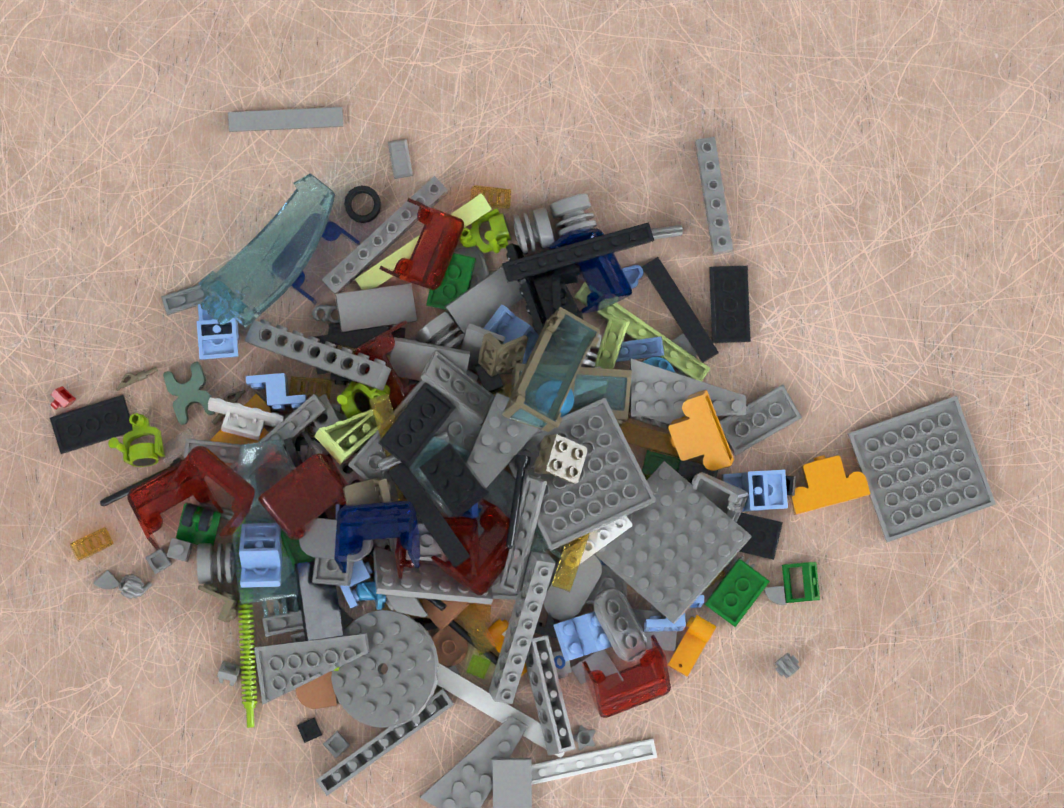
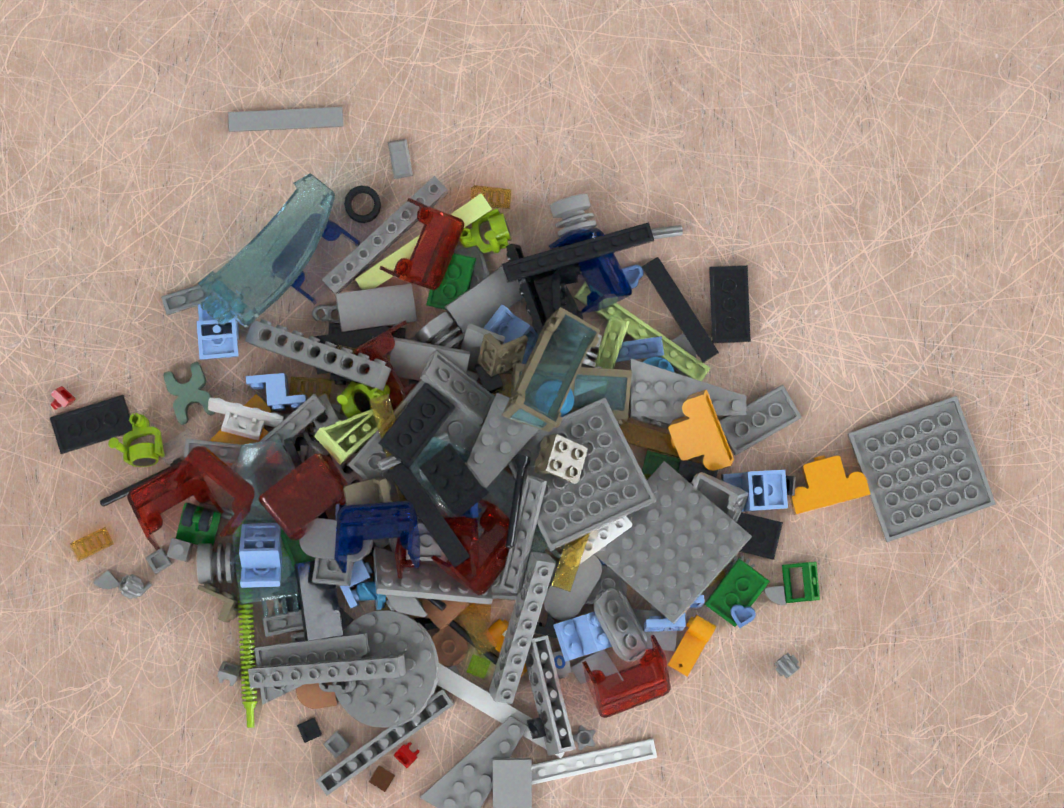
(134, 378): dark tan hand -> none
(237, 396): dark tan hand -> none
(327, 671): none -> light grey brick
(337, 687): none -> light grey beam
(382, 778): none -> reddish brown tile
(405, 755): none -> red tile
(533, 230): light grey wheel -> none
(536, 728): none -> black tile
(713, 196): light grey brick -> none
(742, 615): none -> medium blue tile

